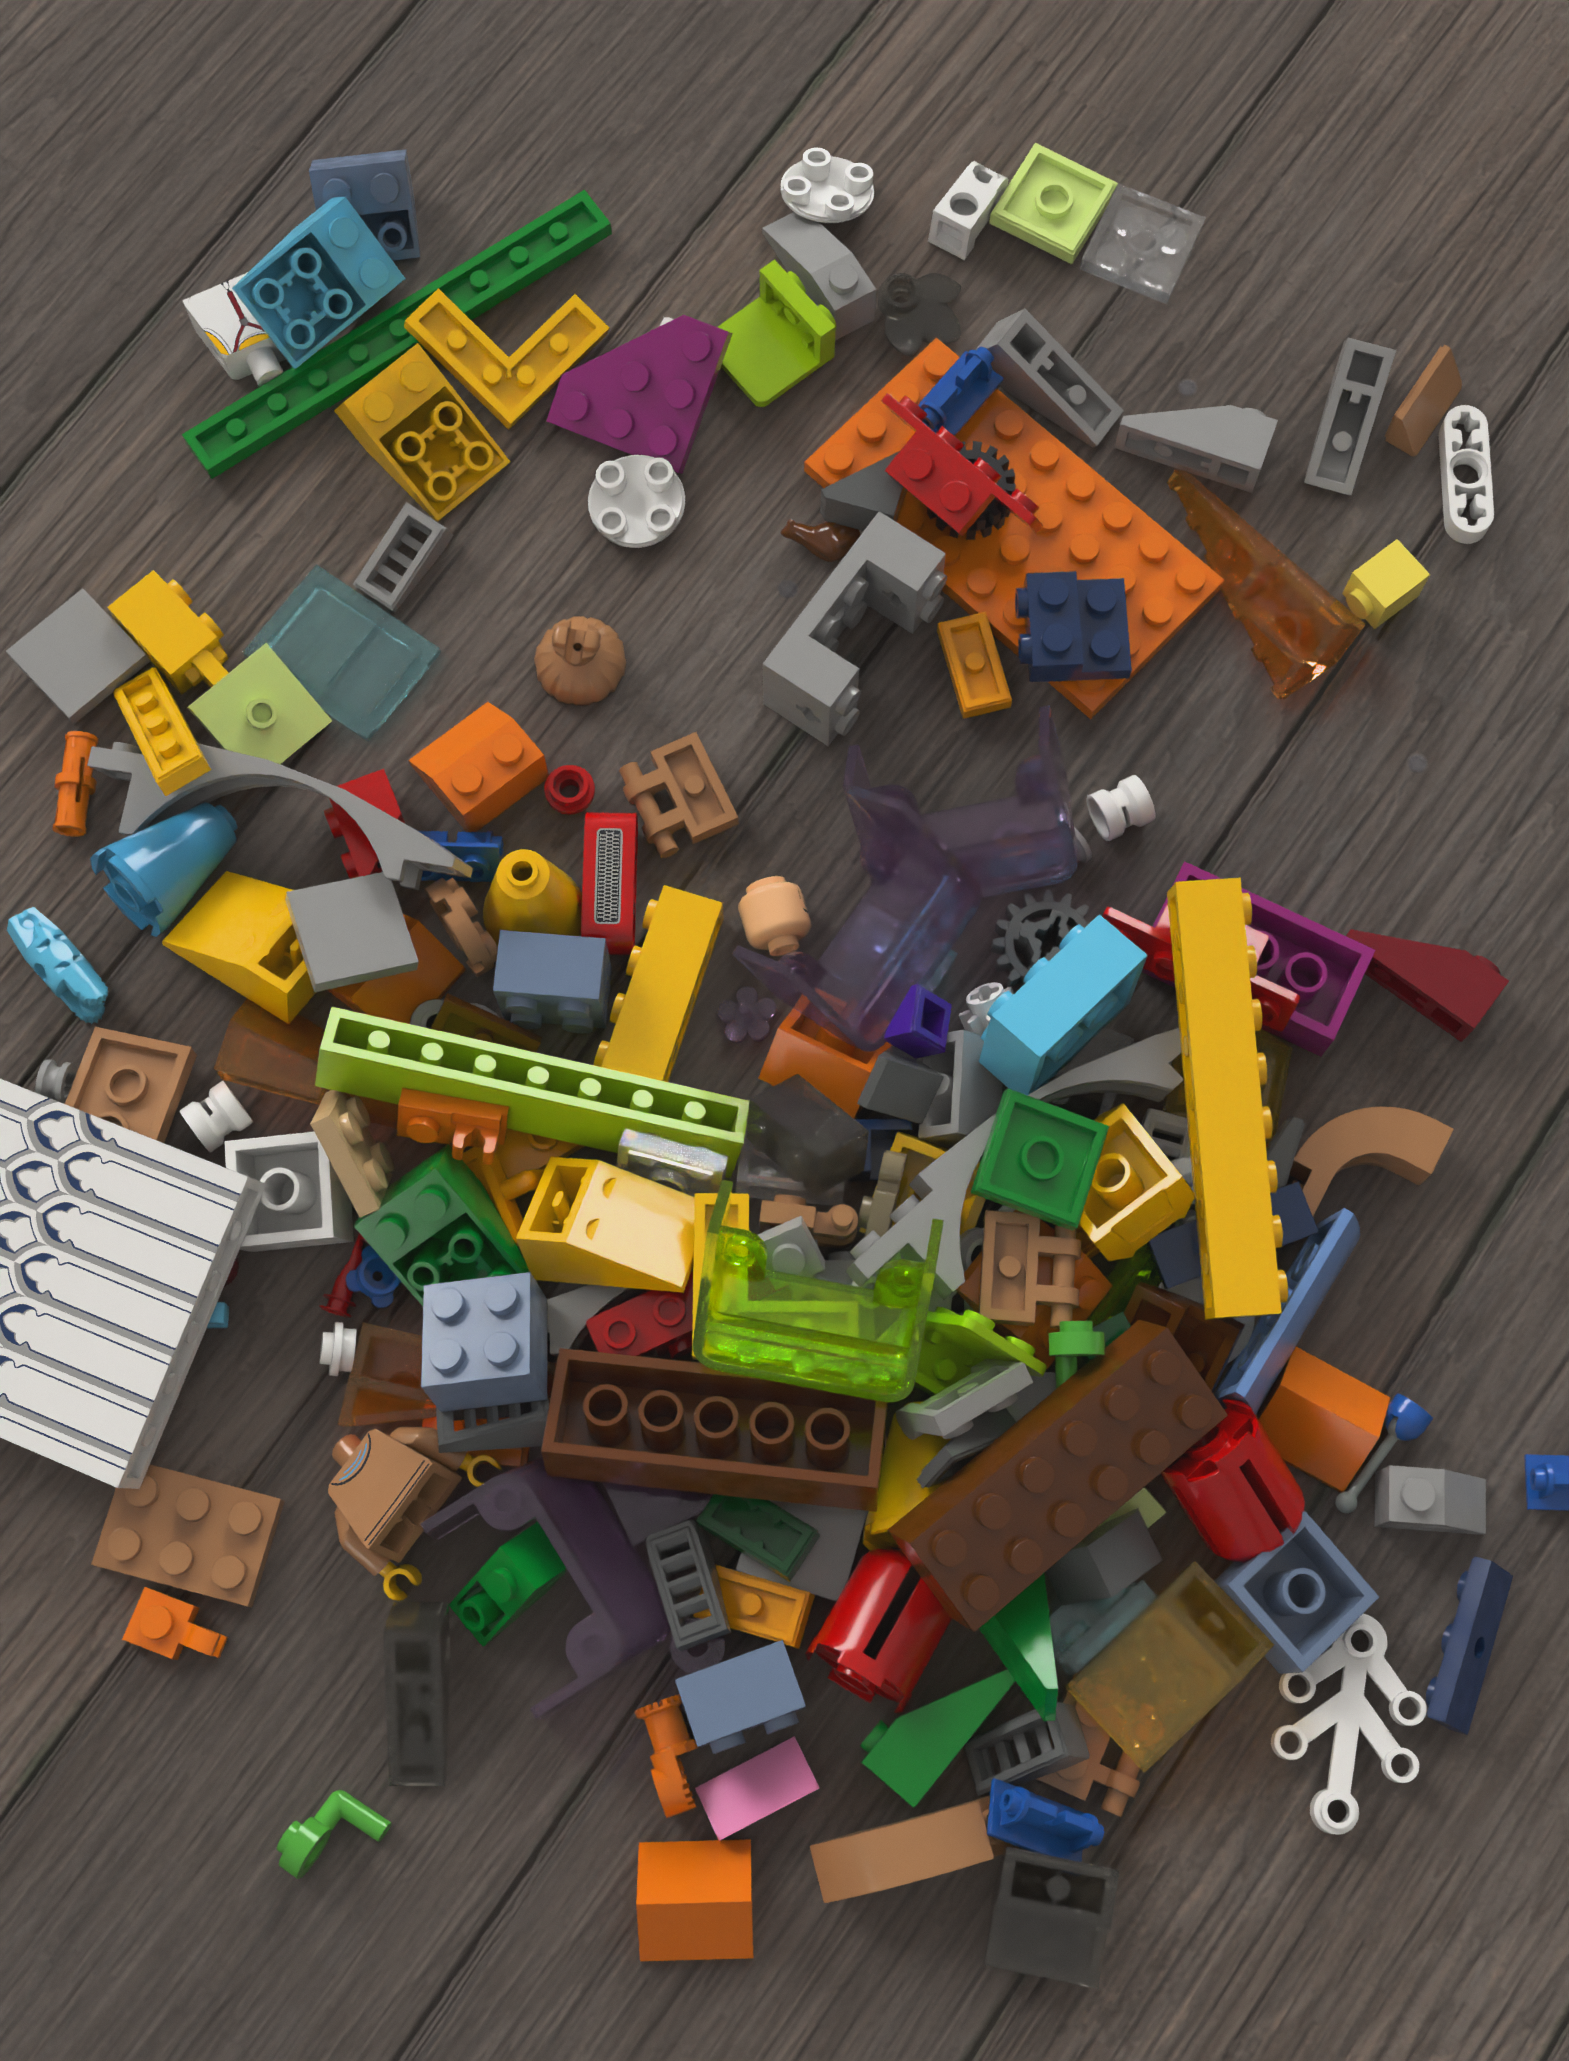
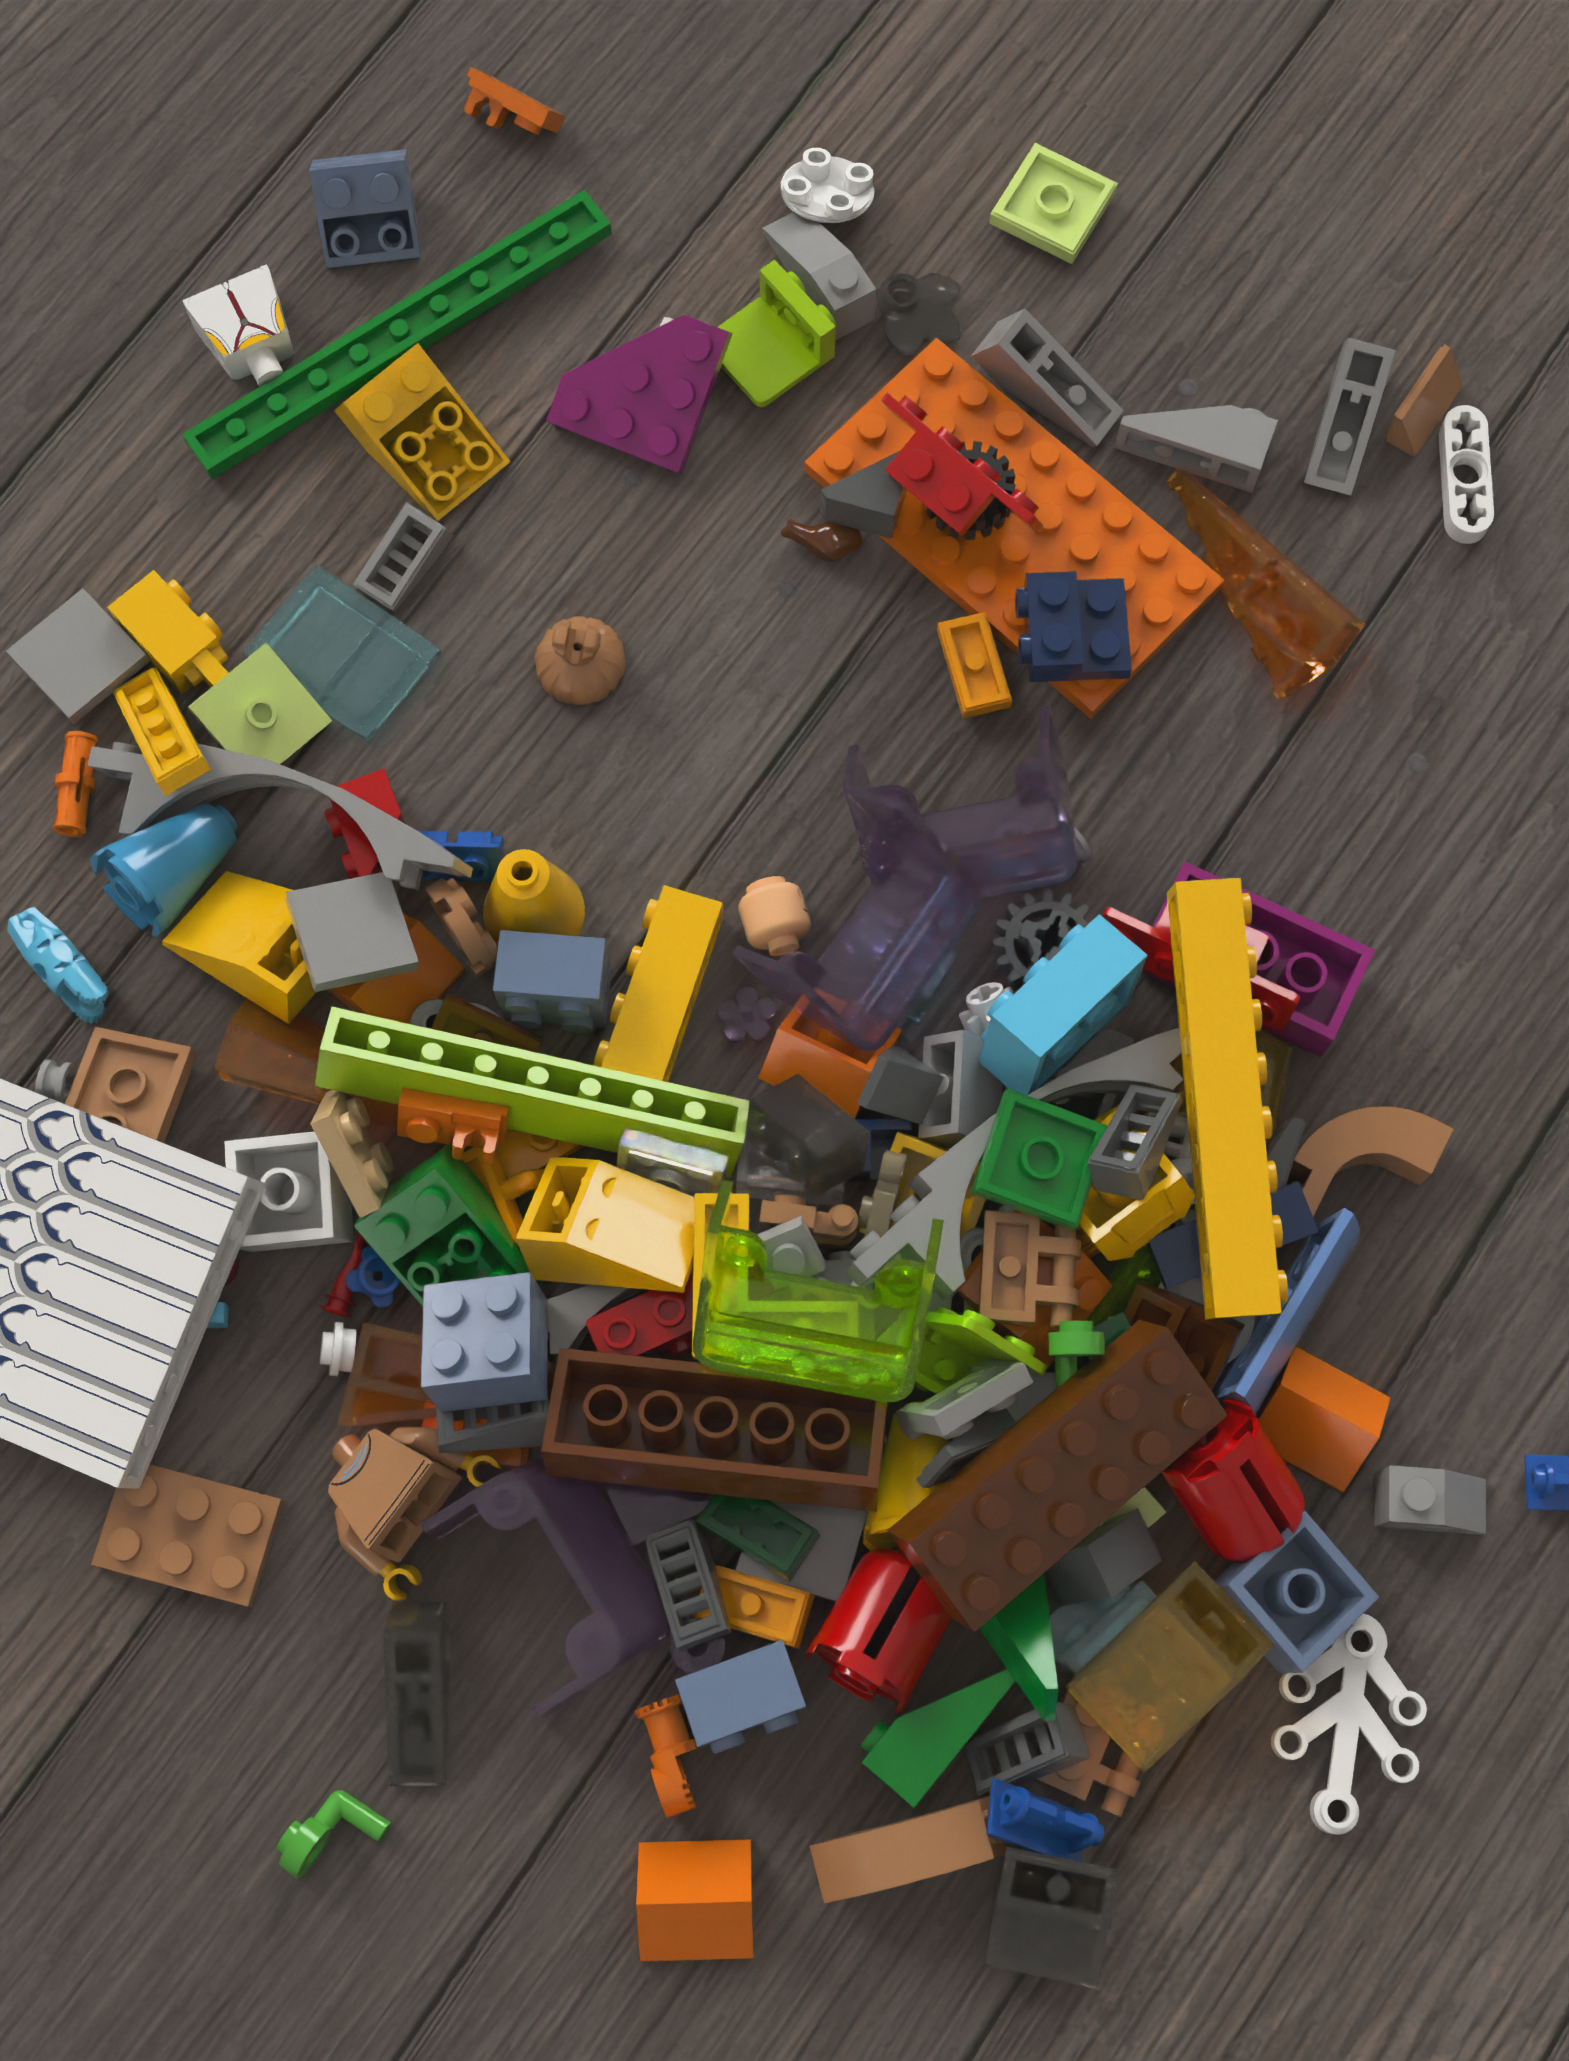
(168, 1625): orange plate -> none
(216, 1116): white wheel -> none
(318, 280): medium azure slope -> none
(481, 766): orange slope -> none
(502, 98): none -> orange plate
(502, 382): yellow plate -> none
(508, 1584): green slope -> none
(566, 776): red plate -> none
(610, 879): red beam -> none
(636, 500): white dish -> none
(694, 791): medium nougat plate -> none
(757, 1788): bright pink slope -> none
(886, 571): light grey plate -> none
(920, 1024): dark purple slope -> none
(961, 391): blue hinge -> none
(966, 209): white leg -> none
(1121, 808): white wheel -> none
(1127, 1172): none -> dark grey slope
(1142, 243): clear plate -> none
(1385, 584): light yellow brick -> none
(1404, 1422): hinge -> none
(1434, 980): dark red slope -> none
(1468, 1645): dark blue tile -> none

